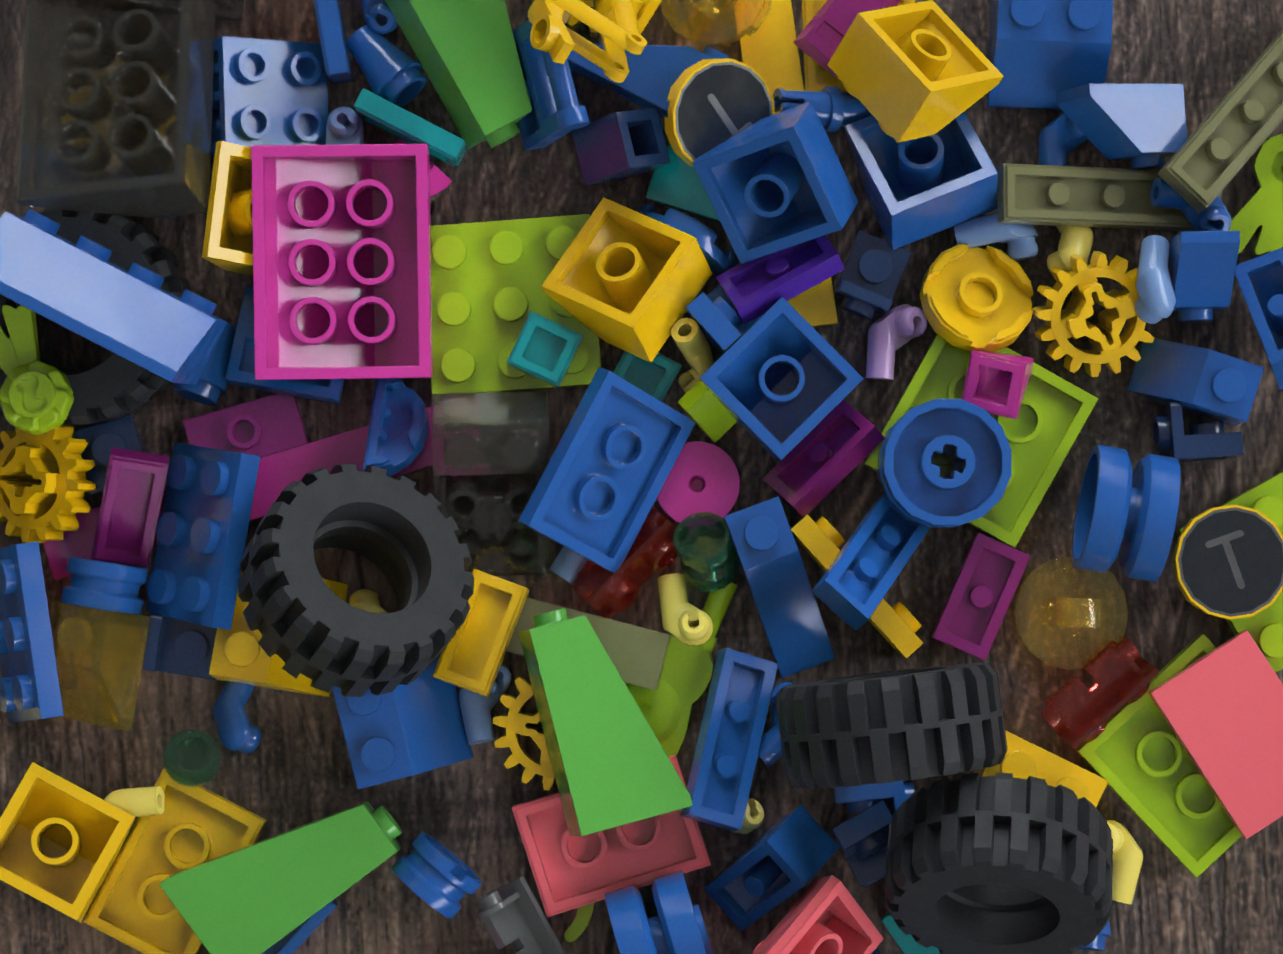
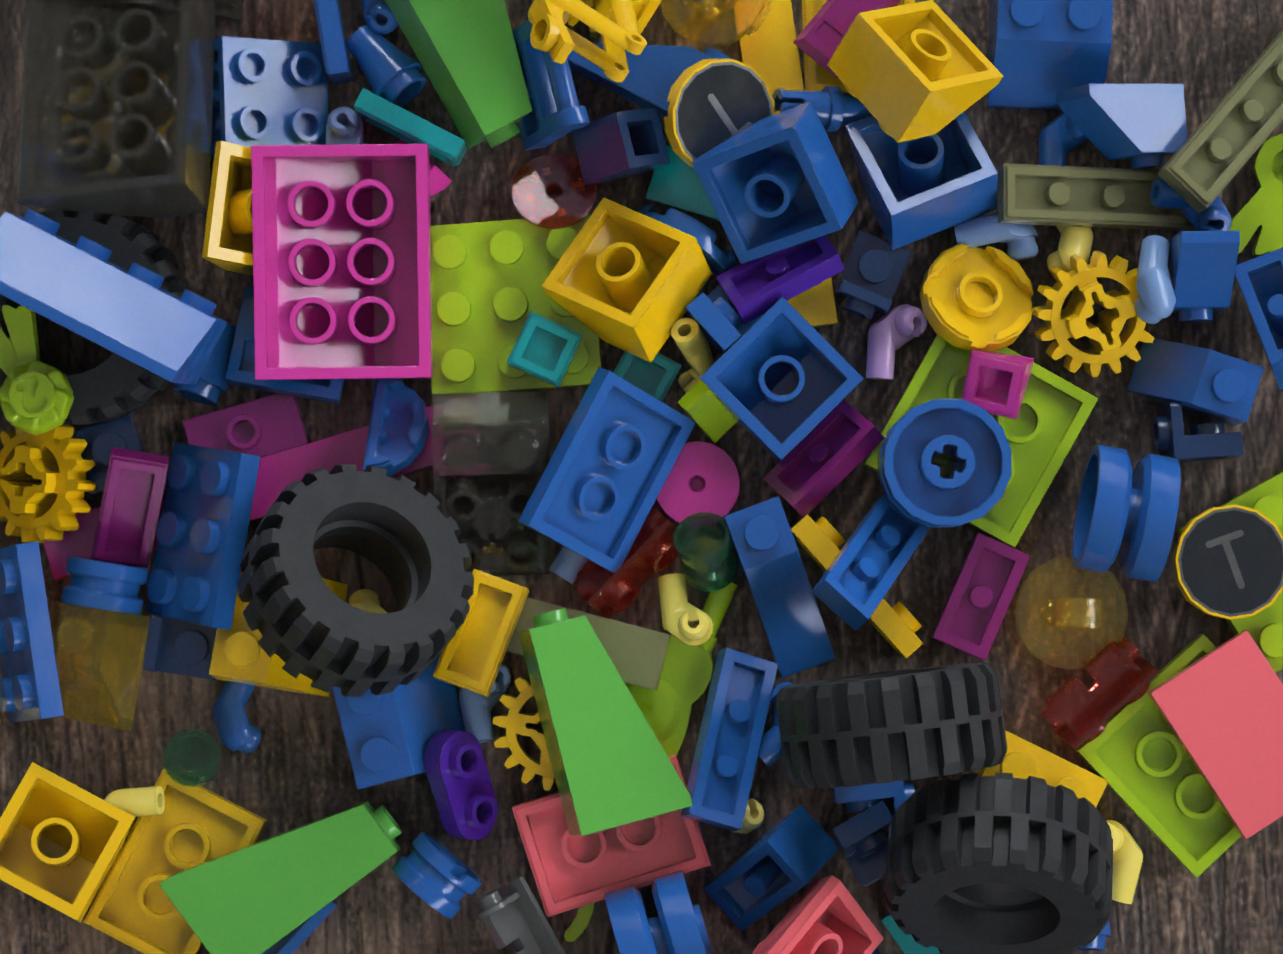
(461, 784): none -> dark purple plate
(552, 192): none -> piece

